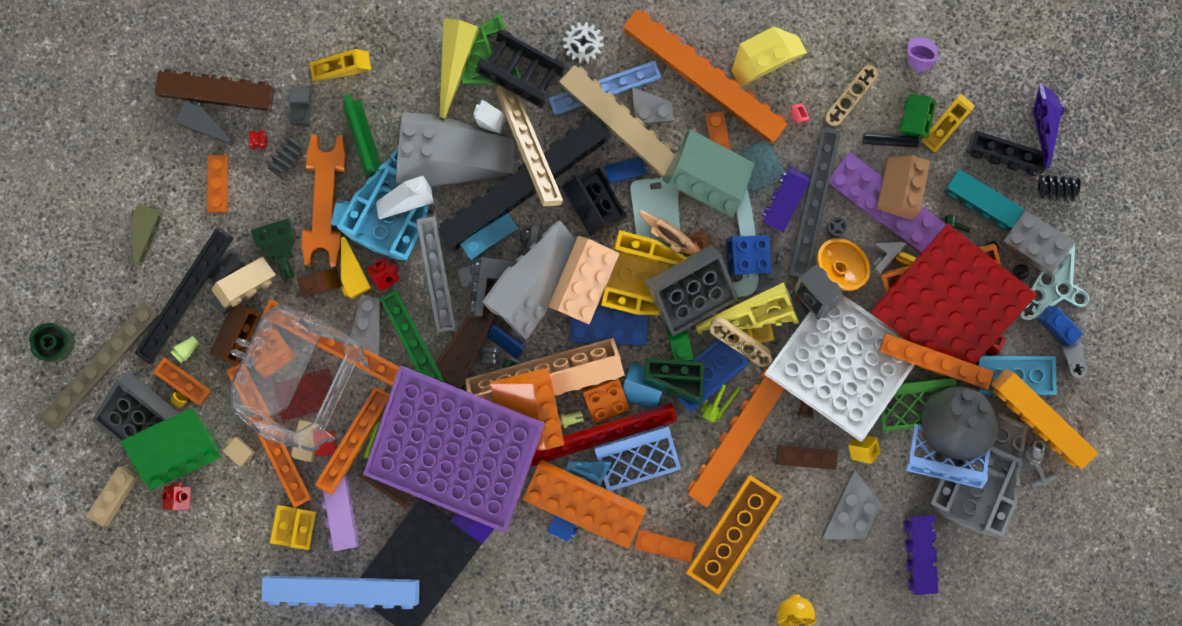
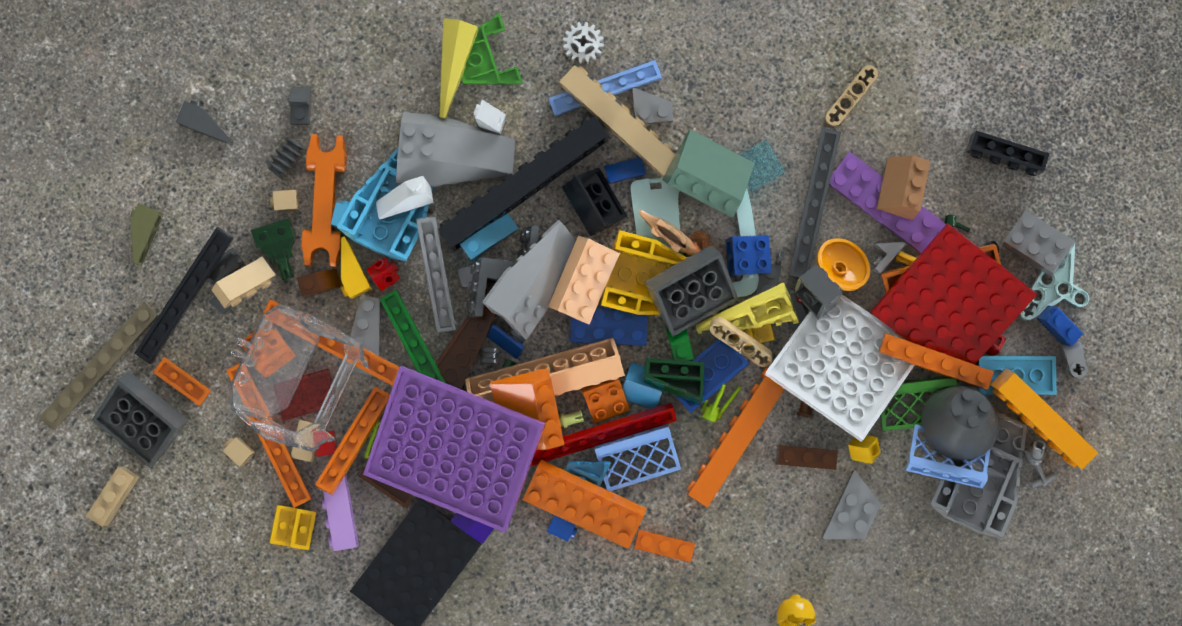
(41, 346): dark green brick -> none
(171, 448): green slope -> none
(176, 497): red brick -> none
(178, 399): yellow hinge -> none
(184, 349): yellowish green cone -> none
(214, 91): reddish brown brick -> none
(217, 184): orange plate -> none
(238, 324): reddish brown brick -> none
(258, 140): red wheel -> none
(285, 201): none -> tan brick
(340, 65): yellow slope -> none
(340, 591): light blue brick -> none
(362, 136): green fence -> none
(520, 85): black fence -> none
(529, 147): tan plate -> none
(704, 76): orange brick -> none
(717, 128): orange plate -> none
(733, 534): light orange brick -> none
(765, 54): light yellow wedge -> none
(786, 199): dark purple wedge -> none
(799, 113): coral slope -> none
(839, 224): dark grey wheel -> none
(890, 140): black axle -> none
(918, 116): green brick -> none
(921, 54): medium lavender piece -> none
(921, 554): dark purple wedge -> none
(948, 123): yellow slope -> none
(983, 200): teal brick -> none
(1021, 276): black hinge -> none
(1047, 117): dark purple wedge -> none
(1058, 187): black piece -> none

